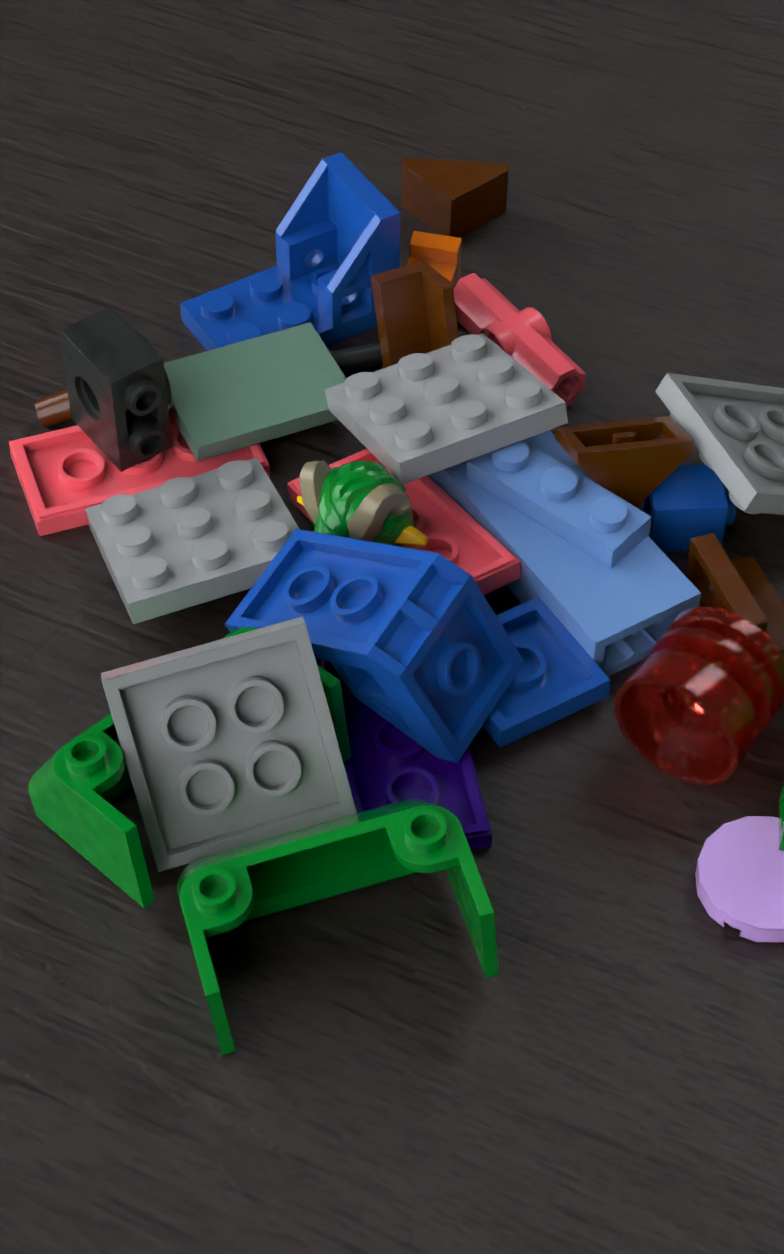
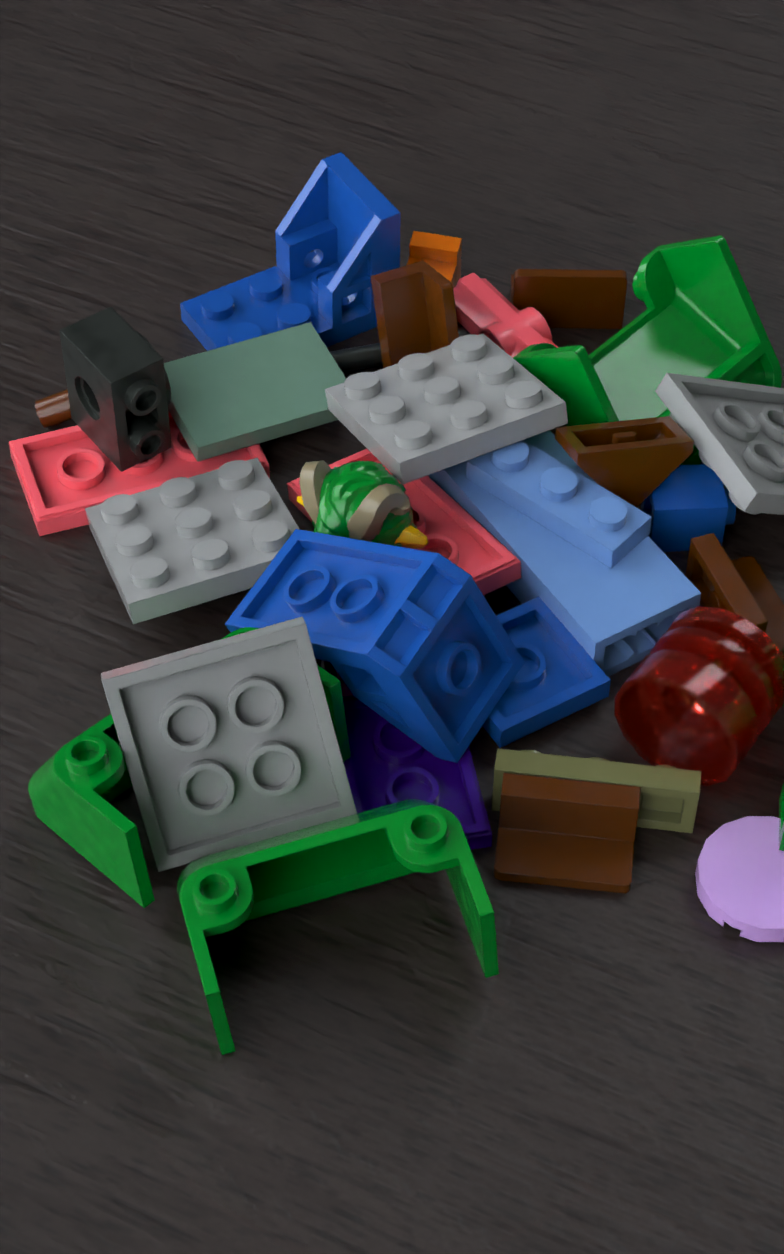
(453, 194): reddish brown slope -> none
(566, 833): none -> reddish brown panel
(572, 296): none -> reddish brown panel
(666, 793): none -> olive plate
(693, 326): none -> green windscreen

